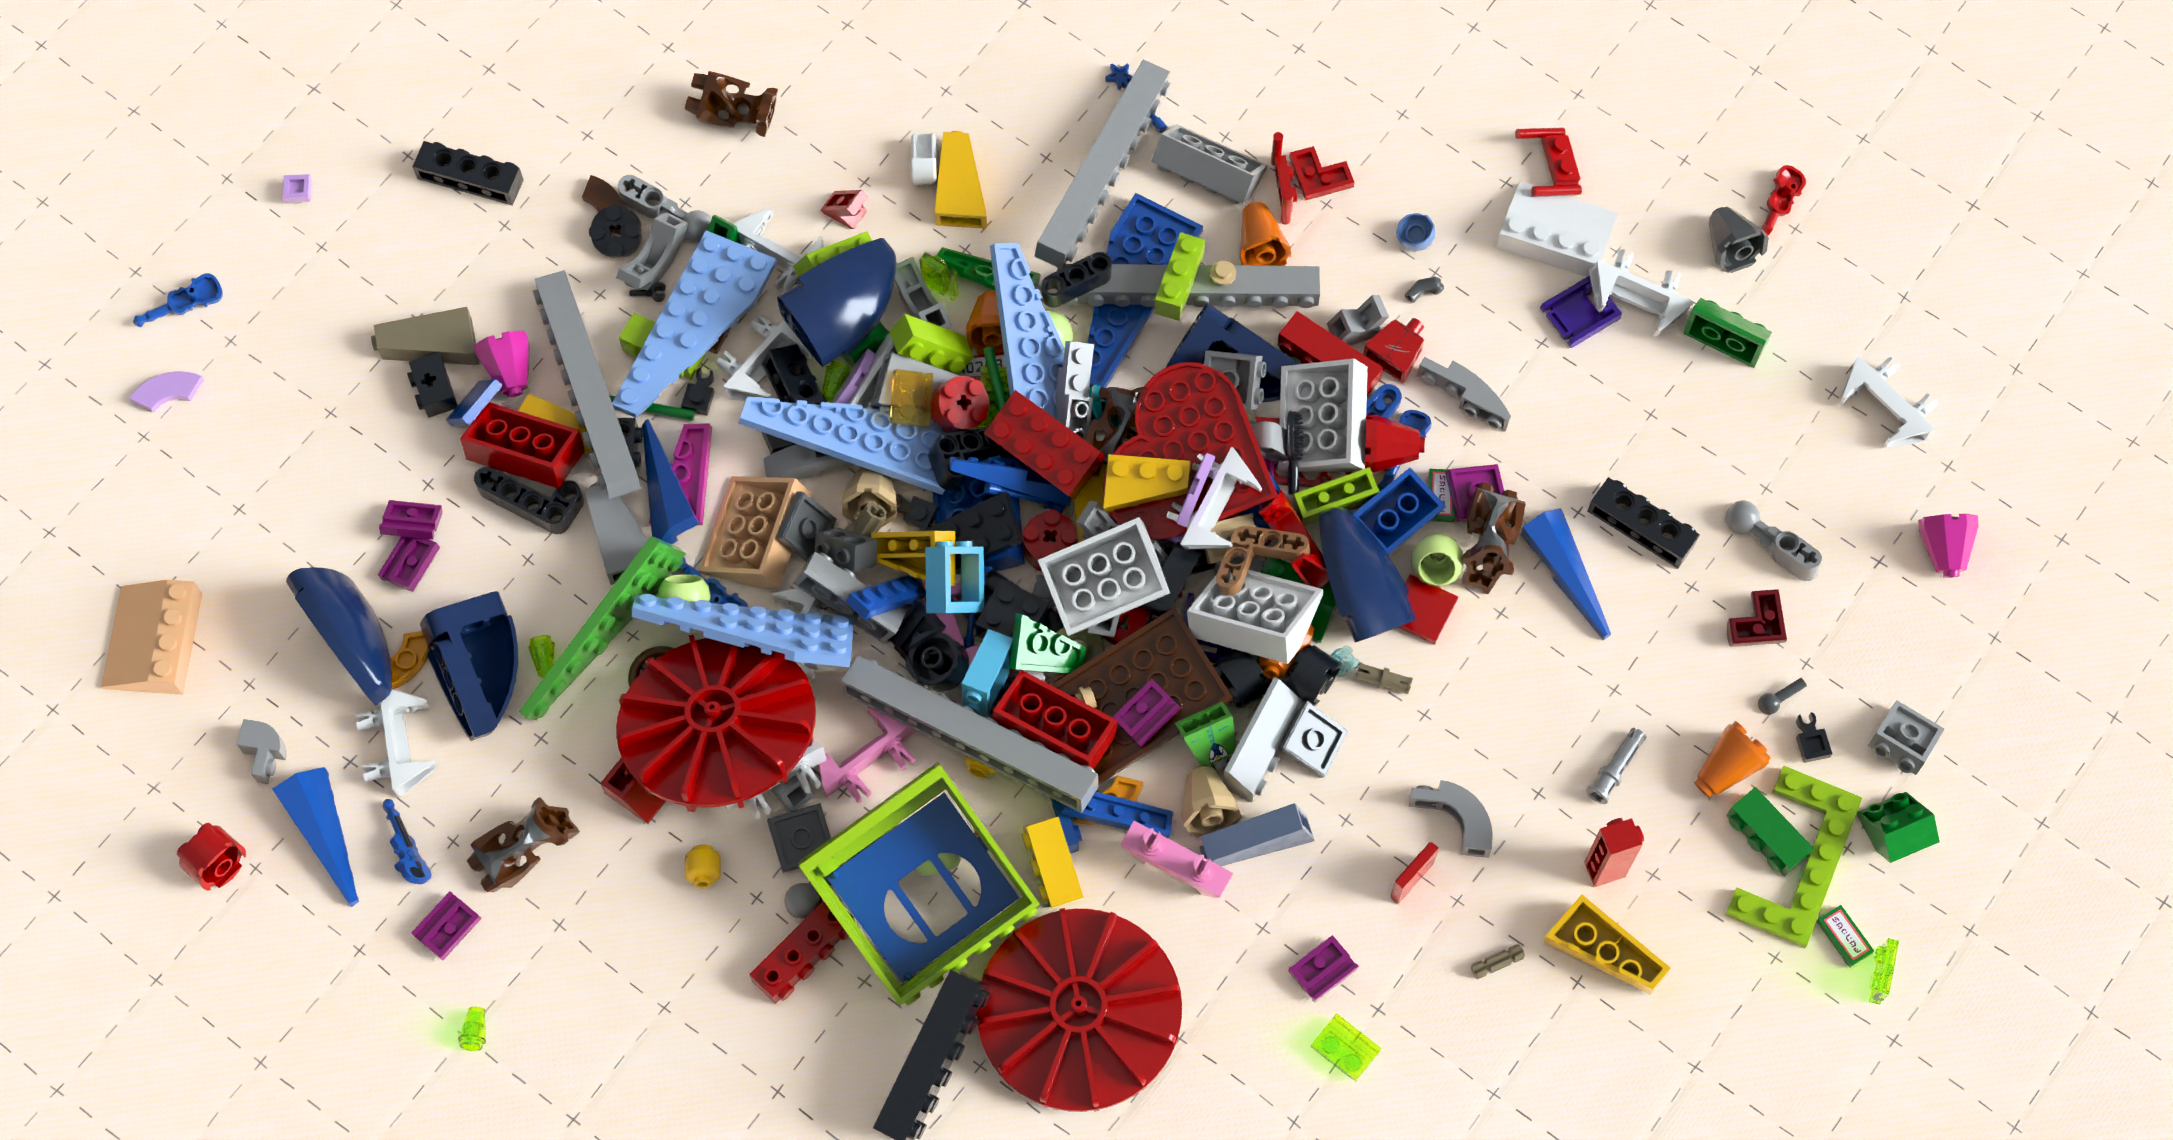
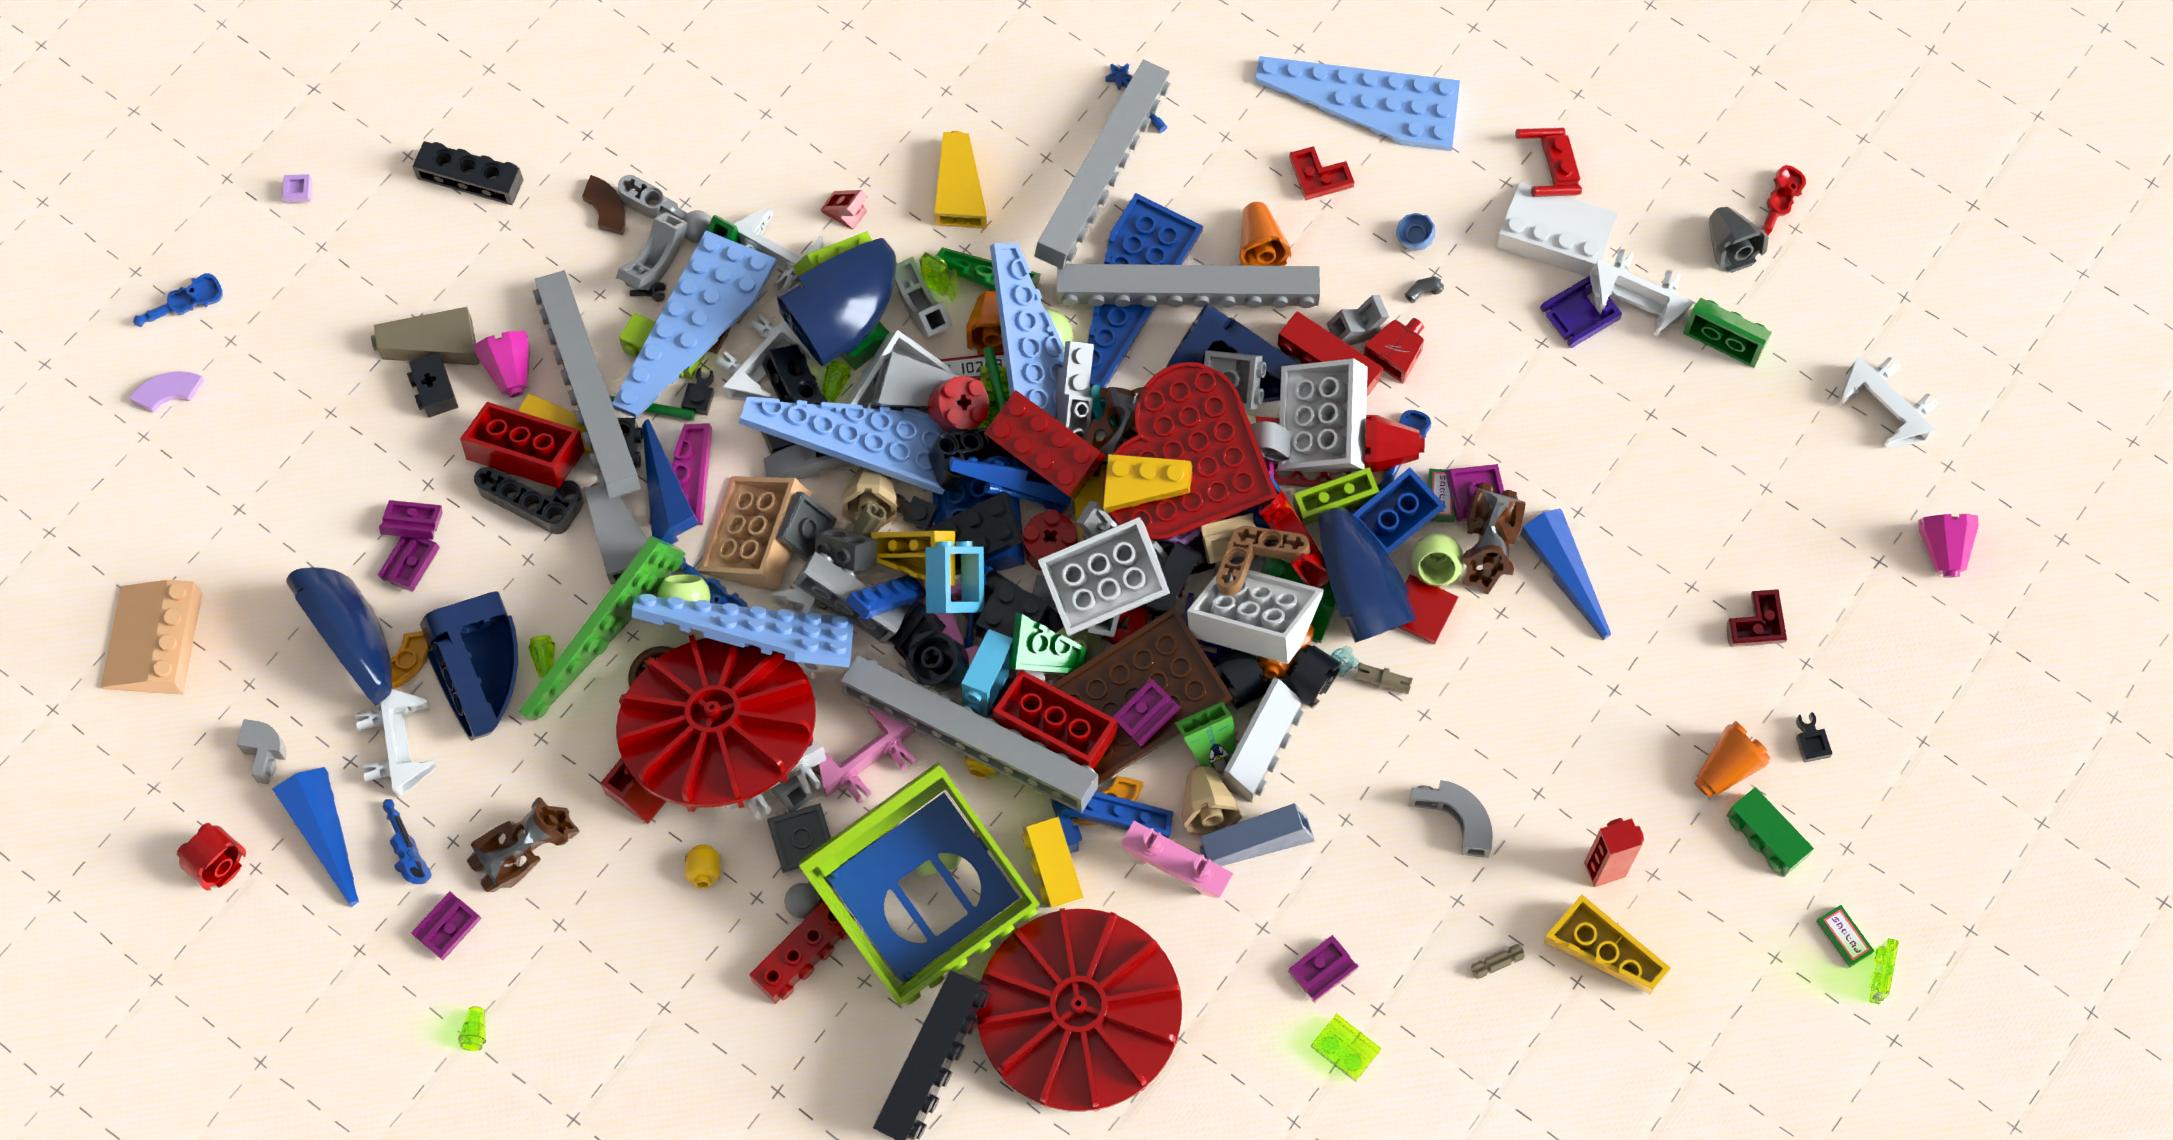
(474, 402): blue tile -> none
(601, 231): black plate -> none
(717, 98): reddish brown hips -> none
(855, 377): lavender tile -> none
(911, 398): clear yellow plate -> none
(923, 159): white animal -> none
(931, 344): lime brick -> none
(1081, 269): black beam -> none
(1086, 696): tan plate -> none
(1179, 276): lime brick -> none
(1195, 489): lavender tile -> none
(1202, 521): white hose -> none
(1208, 164): light grey slope -> none
(1223, 273): tan plate -> none
(1283, 175): red plate -> none
(1293, 450): black piece -> none
(1313, 739): plate -> none
(1376, 406): blue plate -> none
(1398, 105): none -> light blue wing
(1414, 872): red tile -> none
(1475, 395): light grey slope -> none
(1611, 774): light grey pin -> none
(1647, 535): black brick -> none
(1770, 703): dark grey bar -> none
(1799, 920): lime plate -> none
(1801, 560): light grey beam -> none
(1899, 826): green slope -> none
(1905, 738): light grey plate -> none

